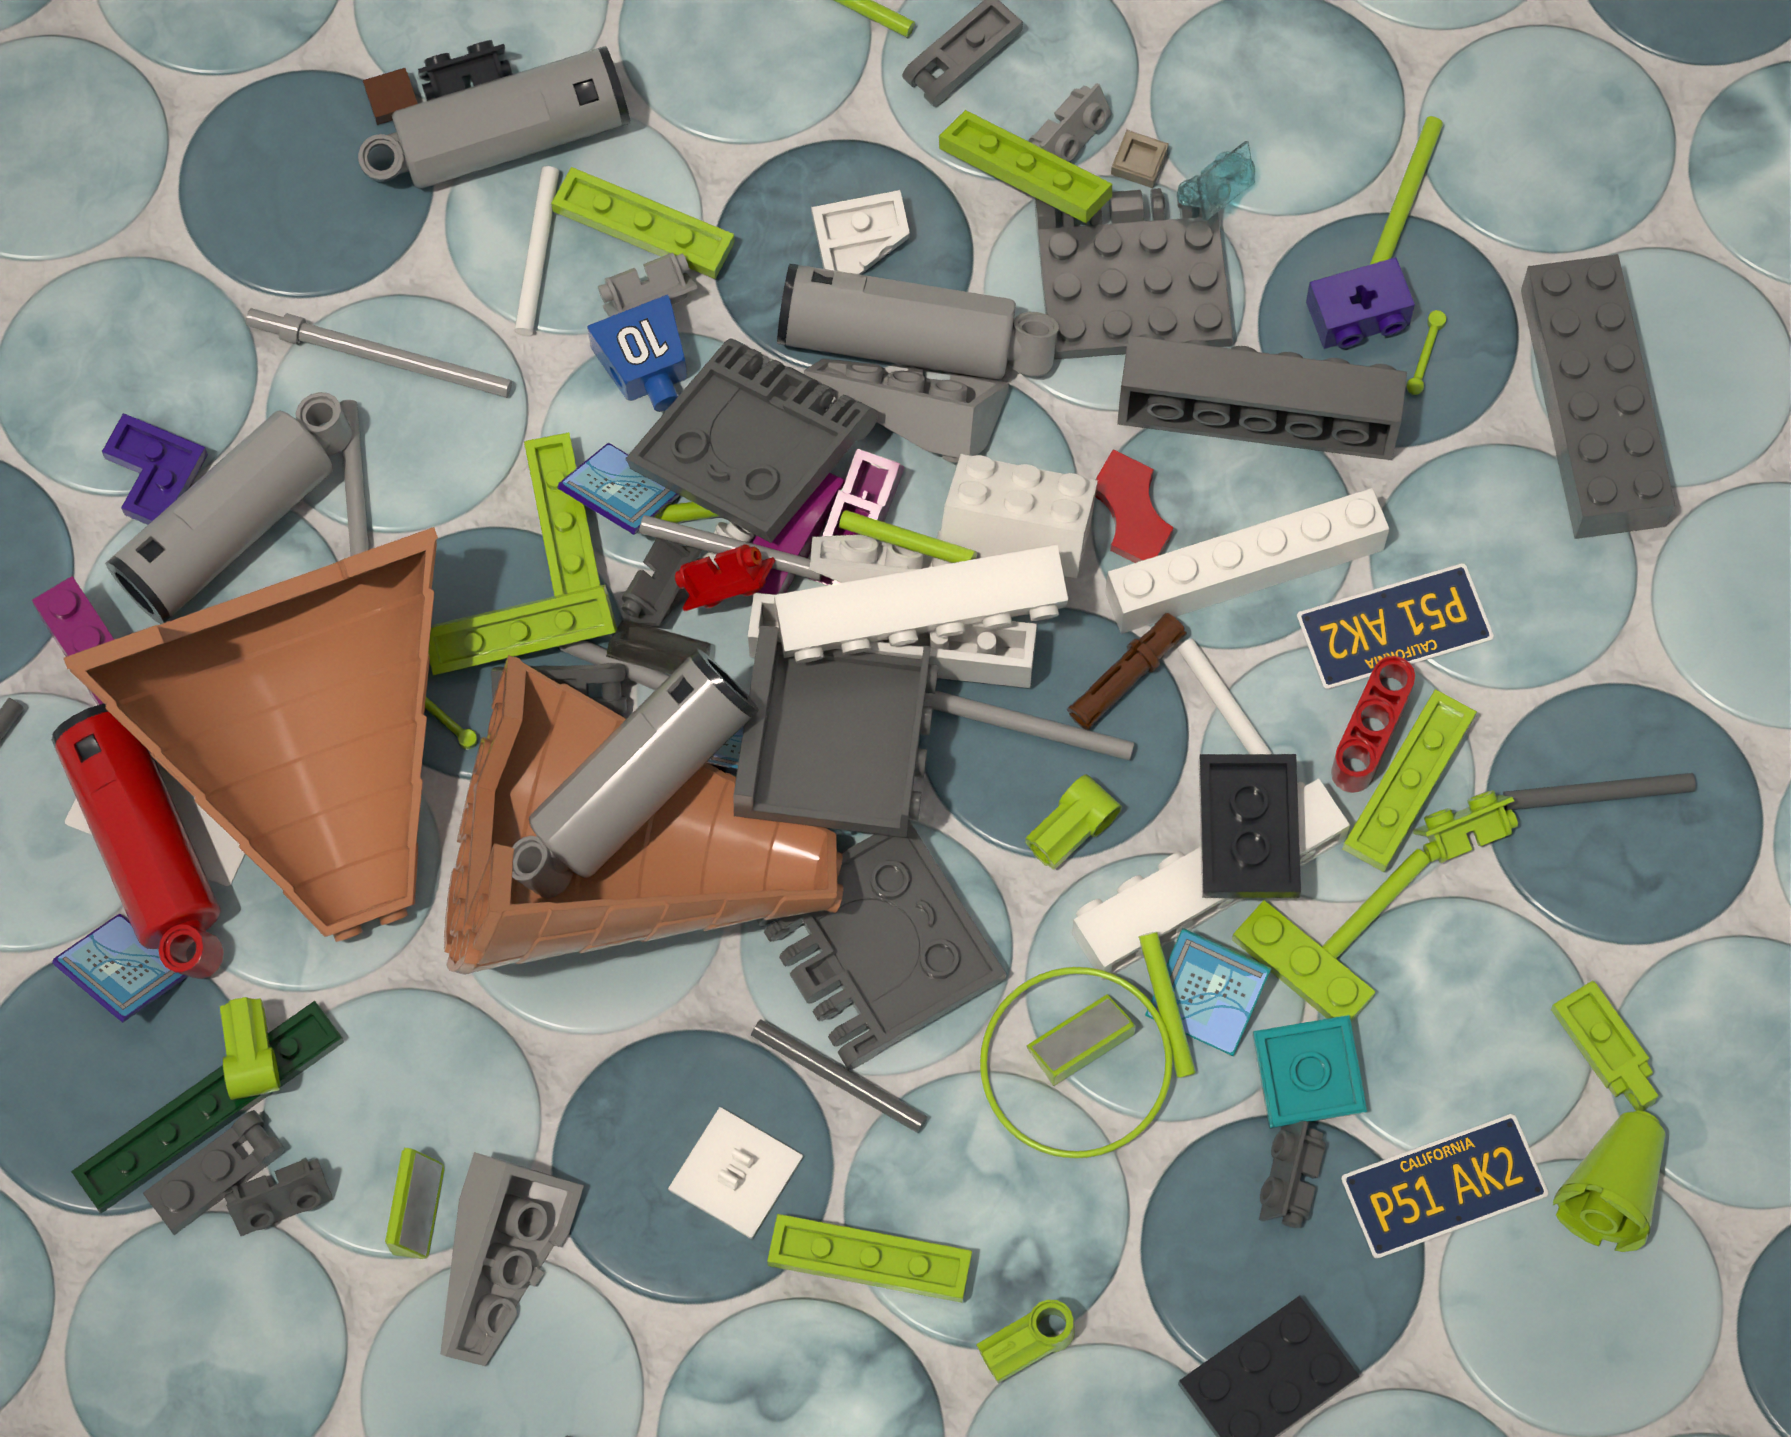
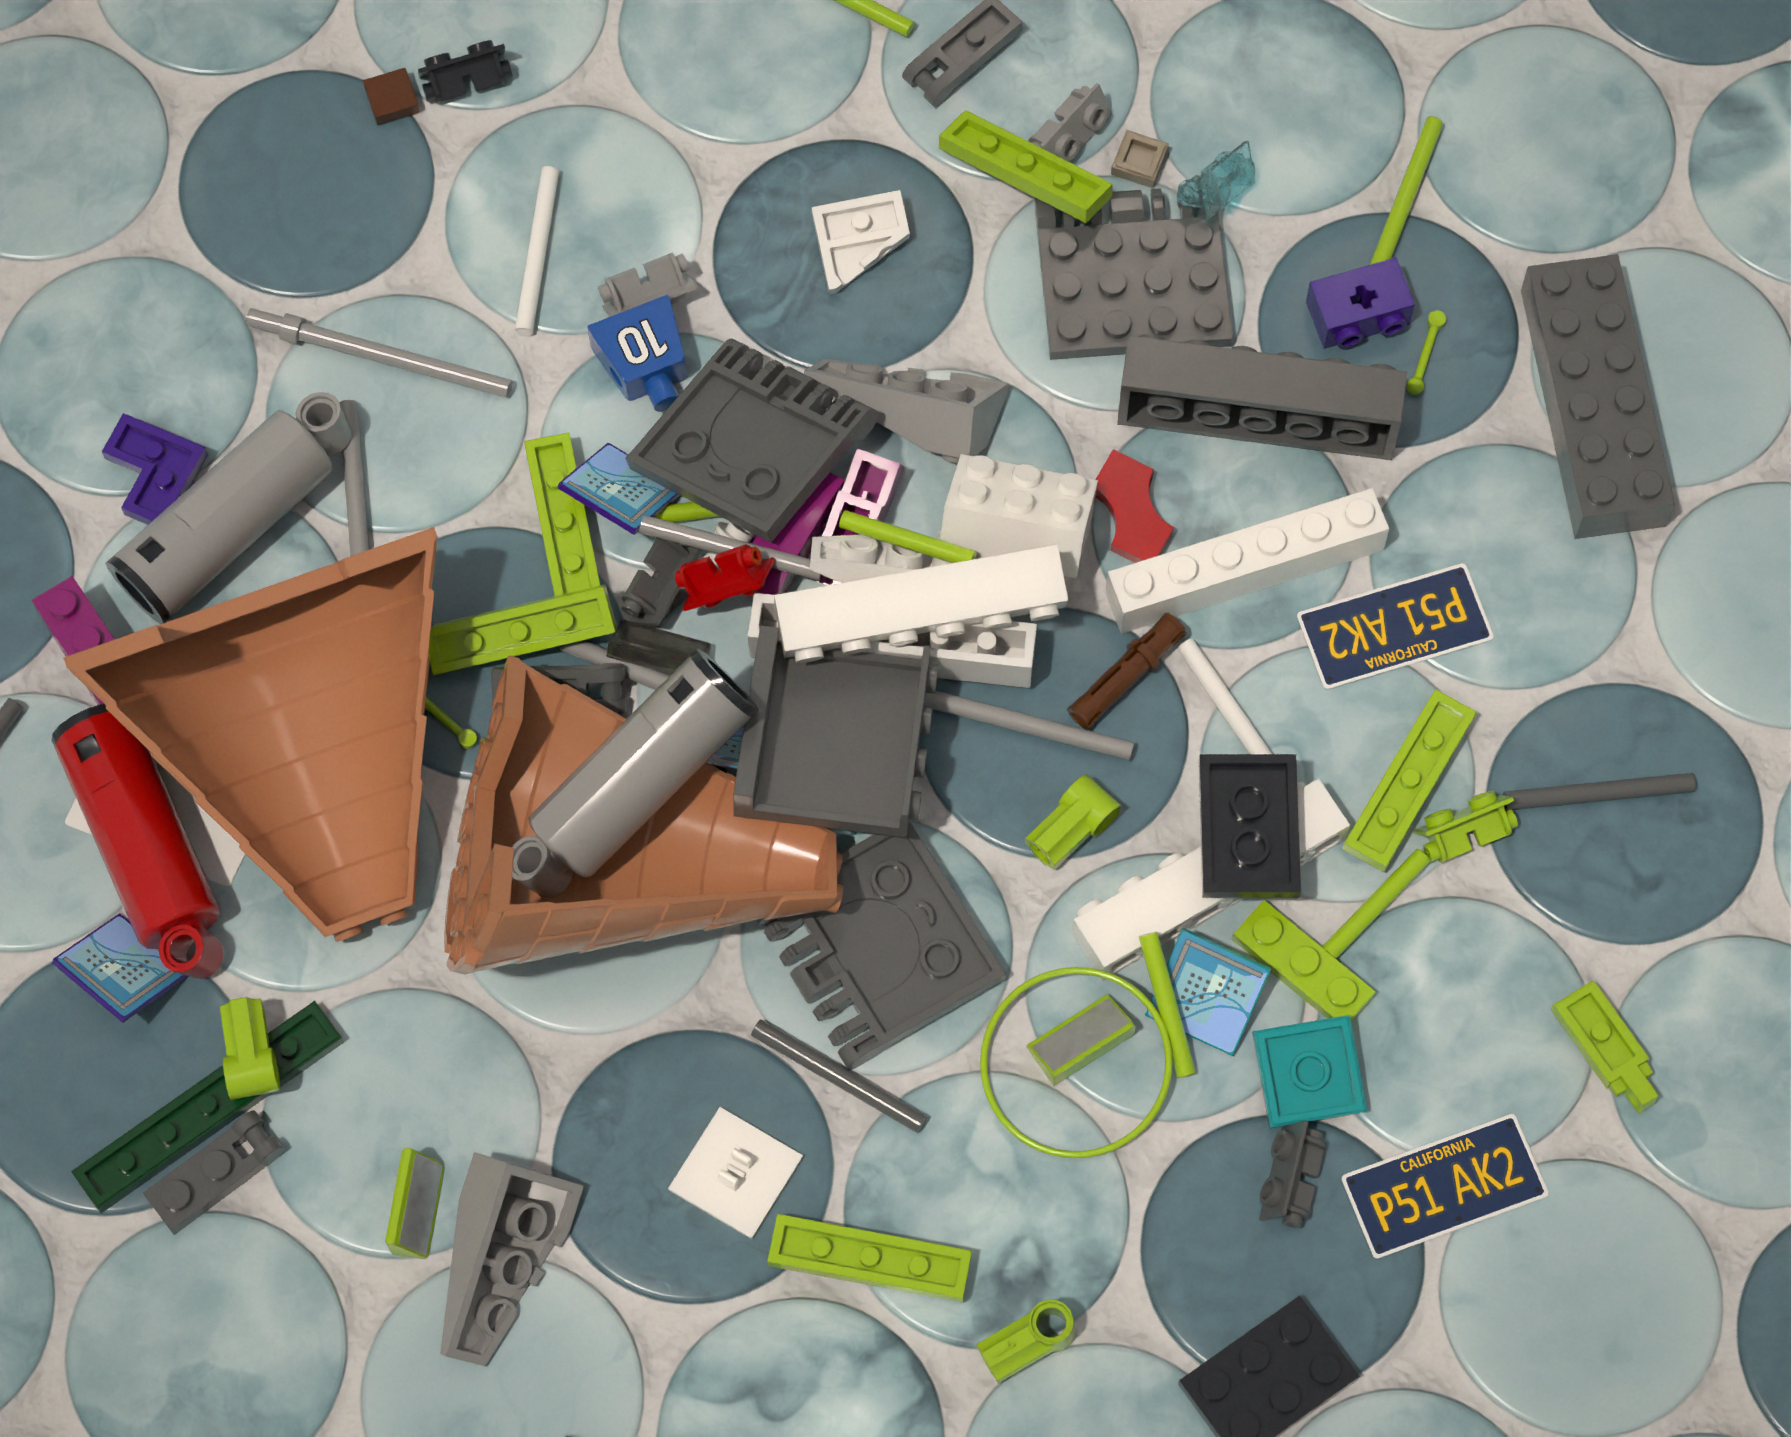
(259, 1205): dark grey hinge -> none
(502, 120): light grey piece -> none
(642, 222): lime plate -> none
(913, 324): light grey piece -> none
(1379, 704): red beam -> none
(1615, 1184): lime cone -> none

